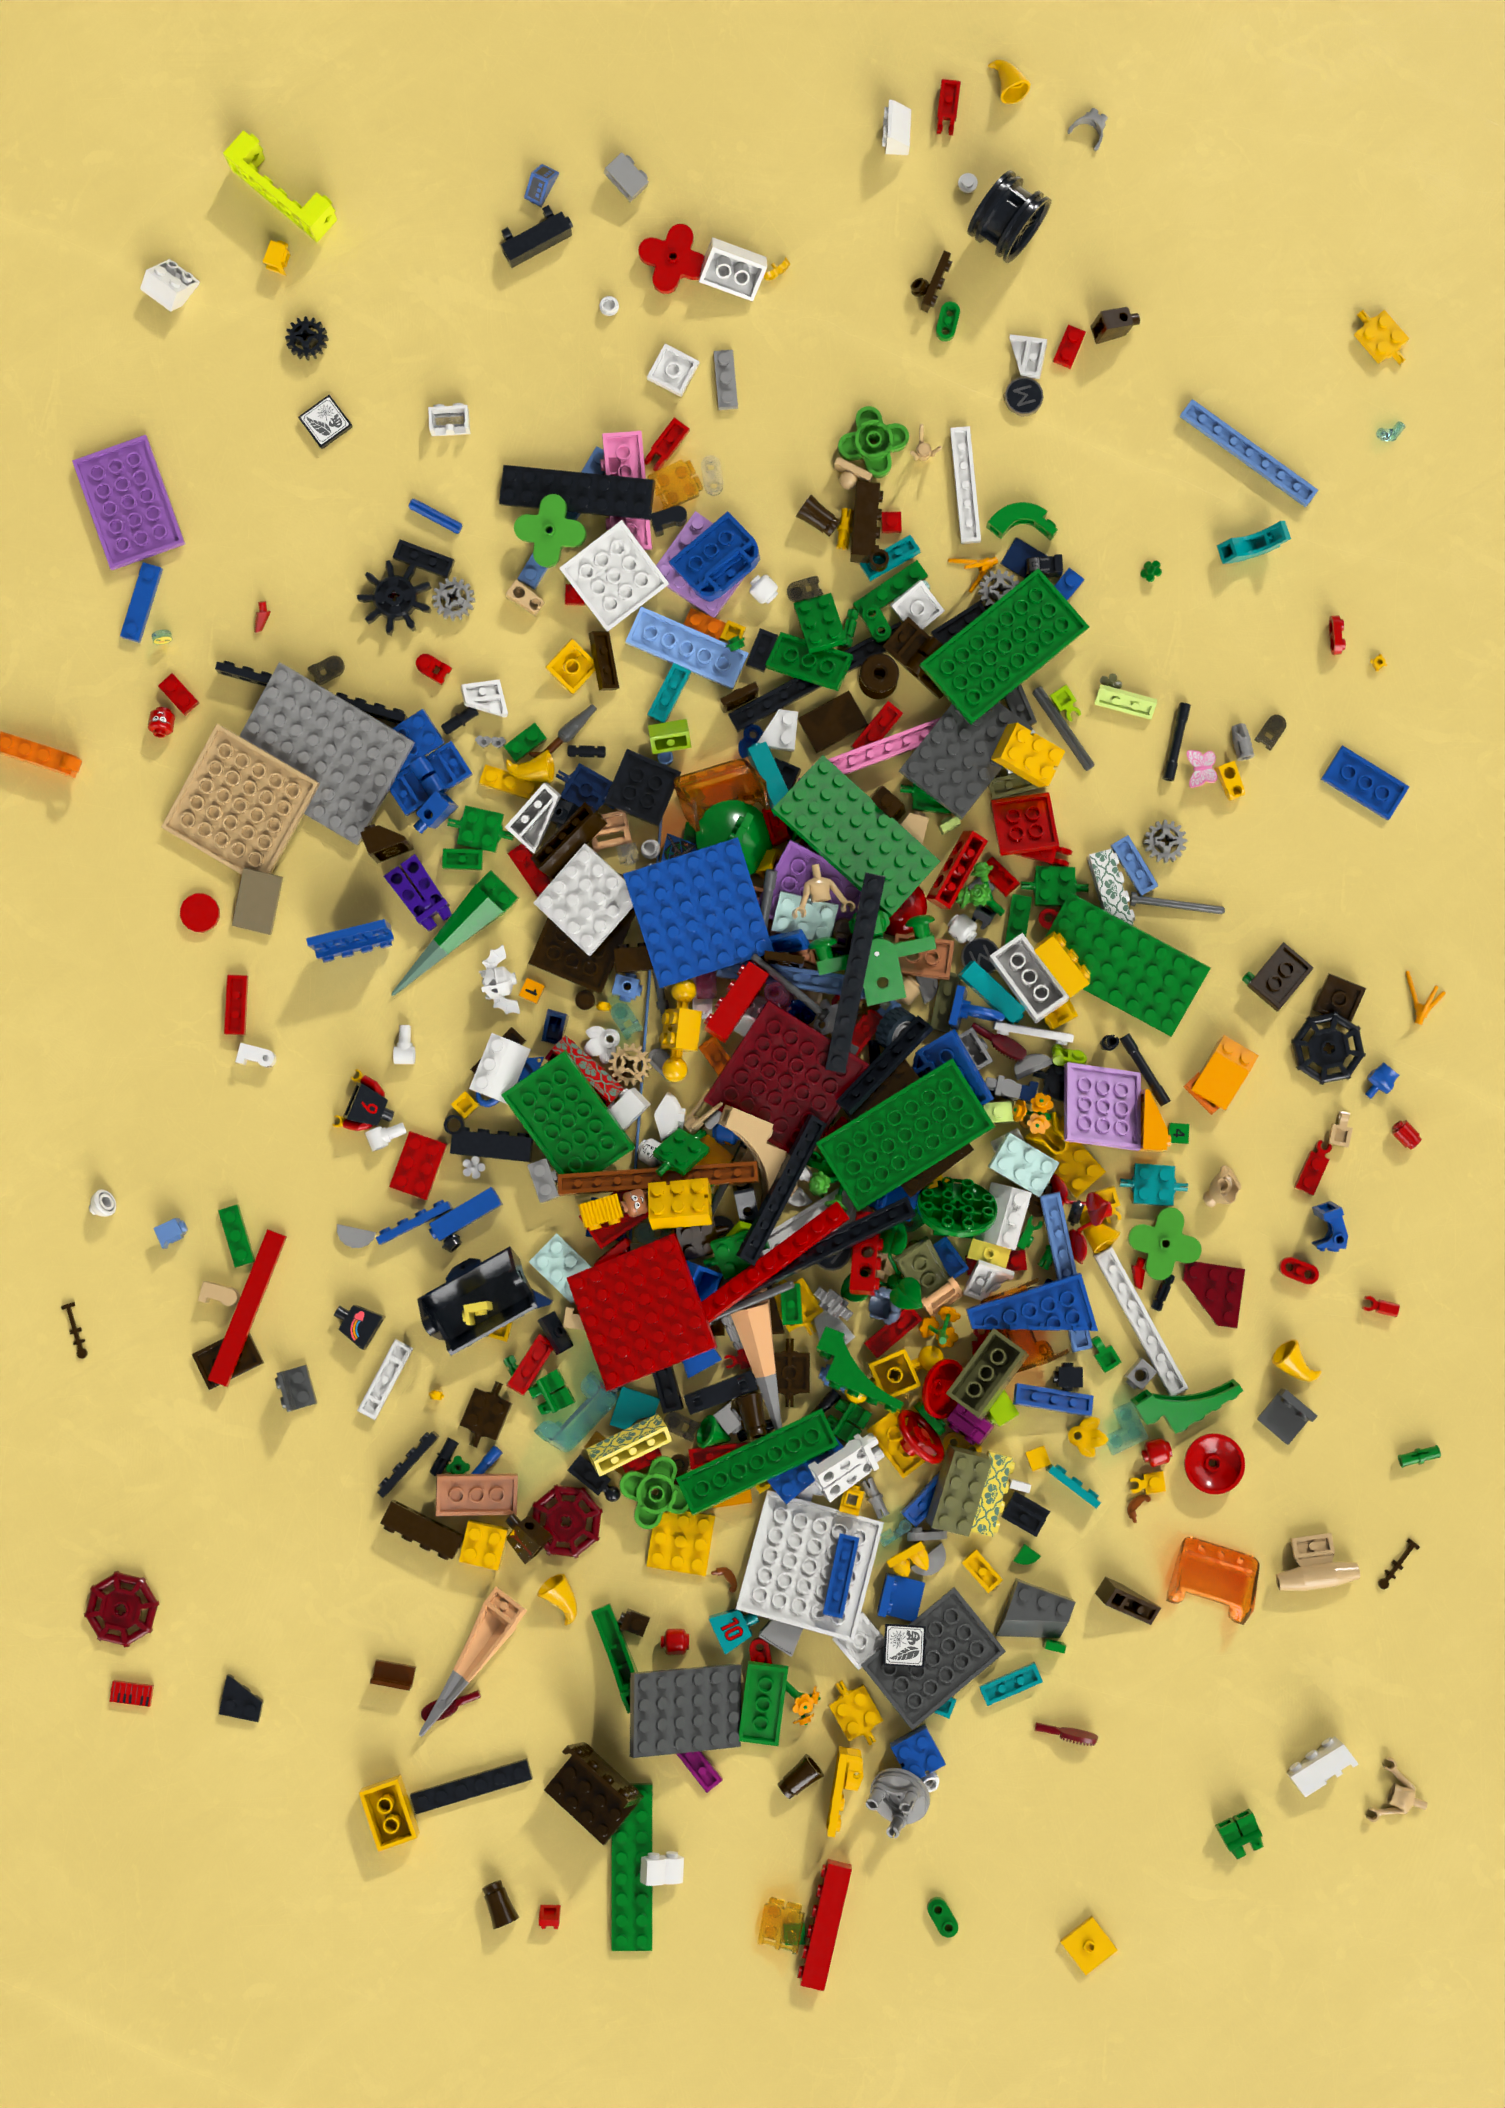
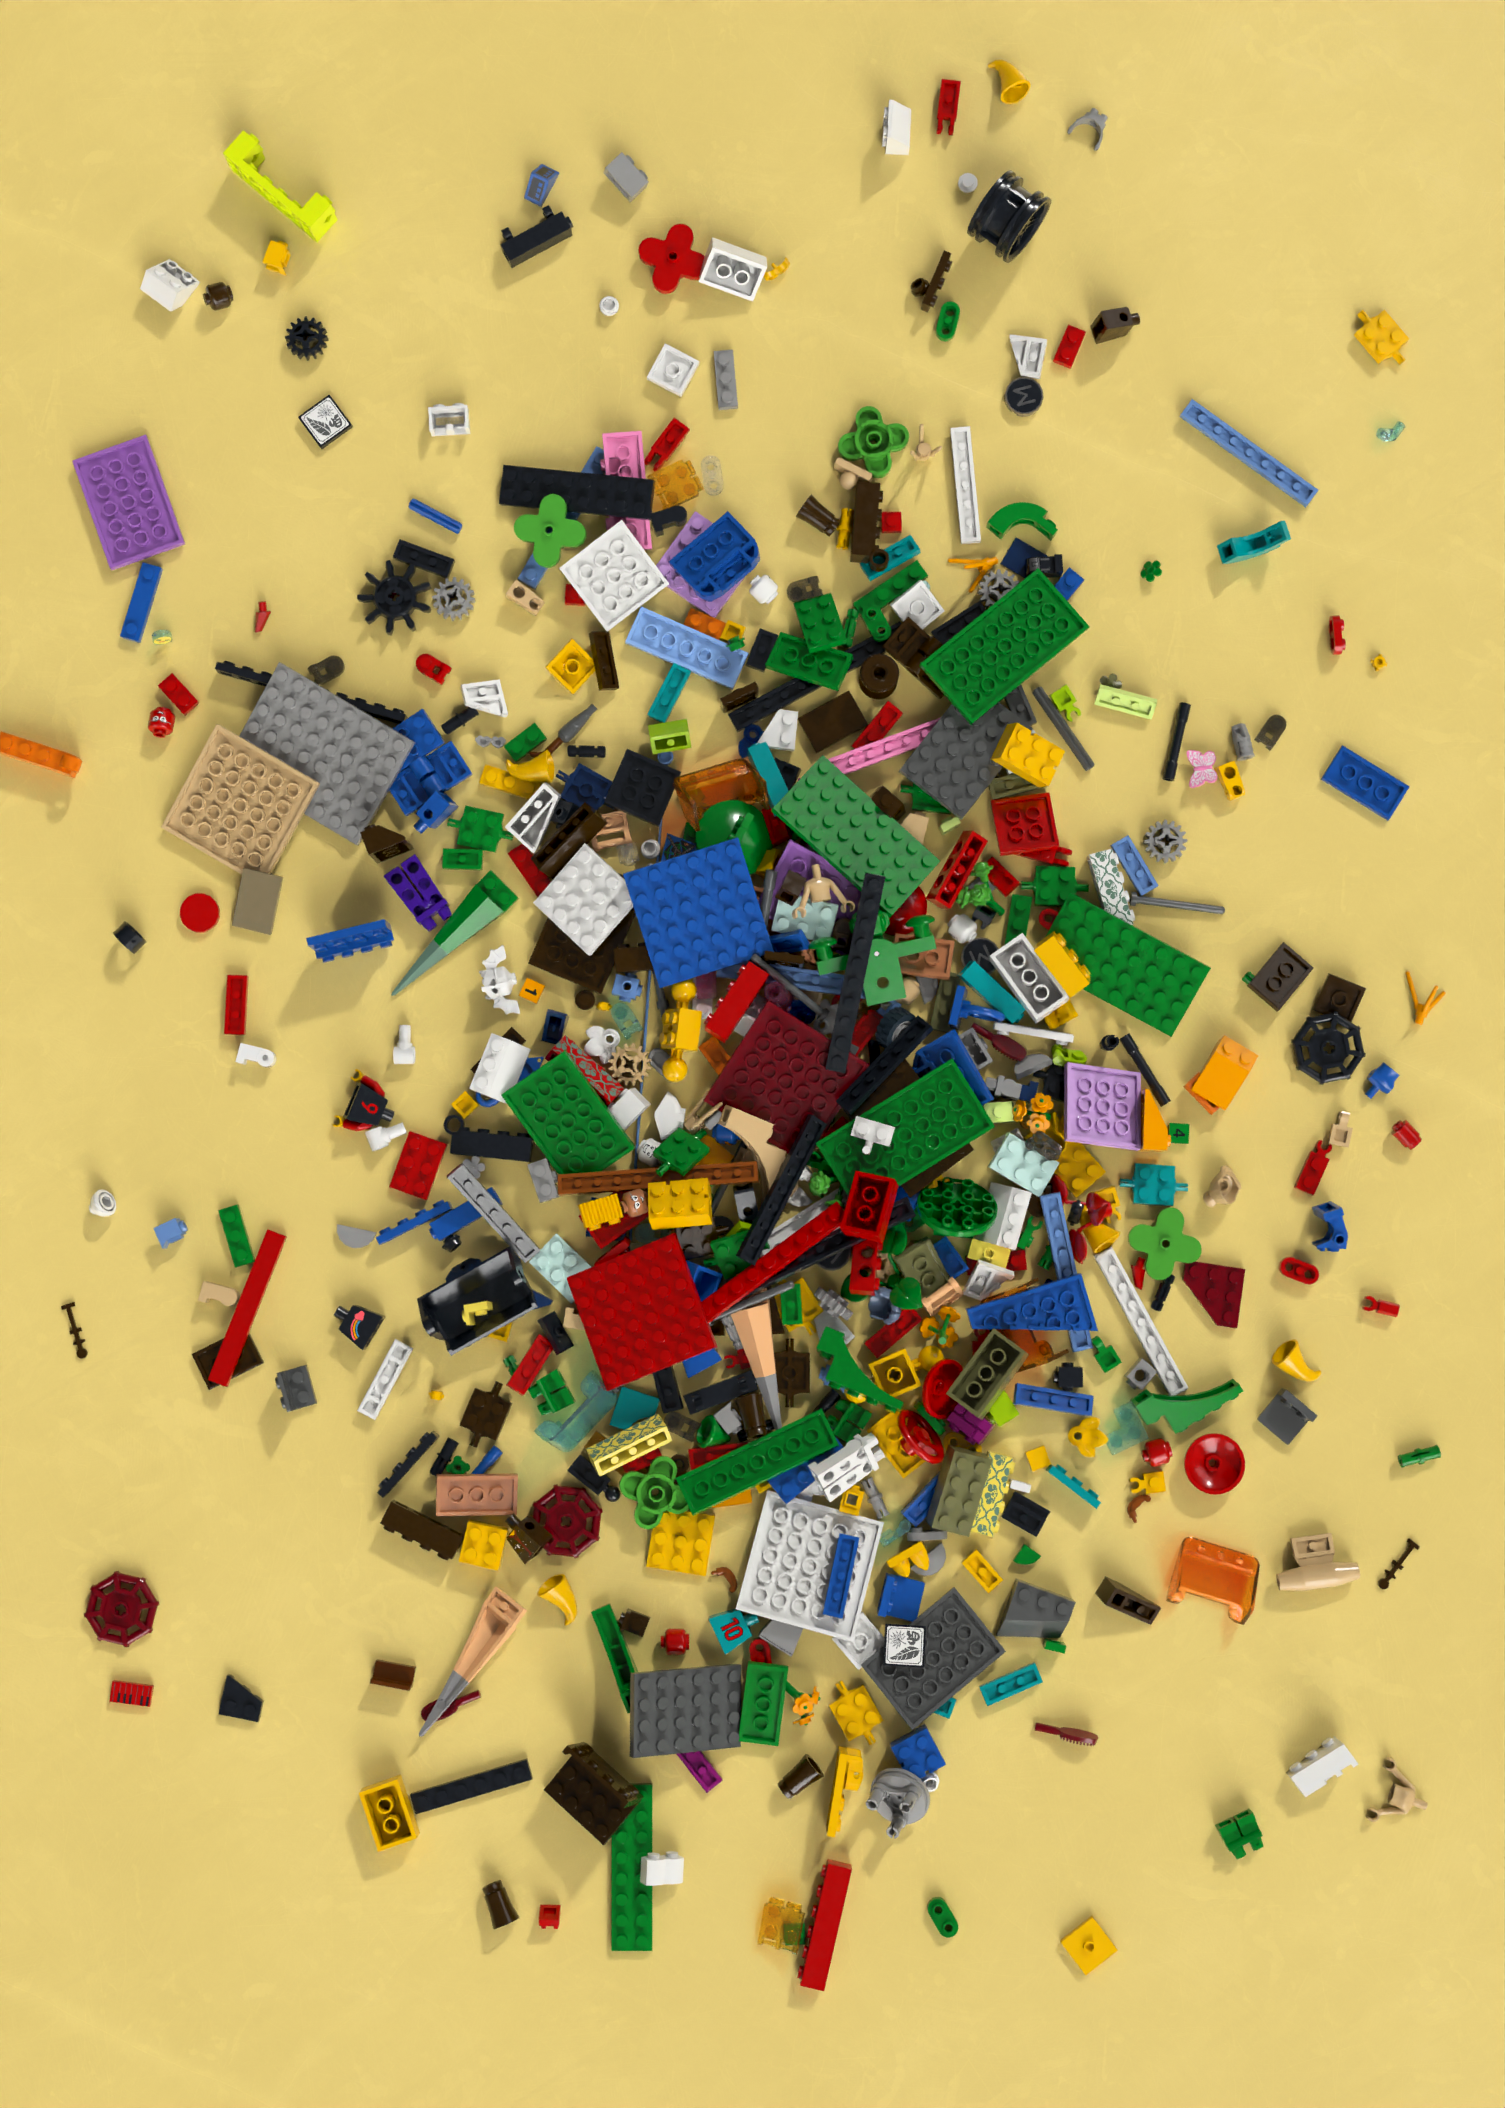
(129, 937): none -> black piece
(218, 296): none -> dark brown head
(493, 1212): none -> plate
(790, 887): none -> dark brown brick
(869, 1206): none -> red brick
(872, 1132): none -> white plate
(1044, 1145): none -> clear smoke plate

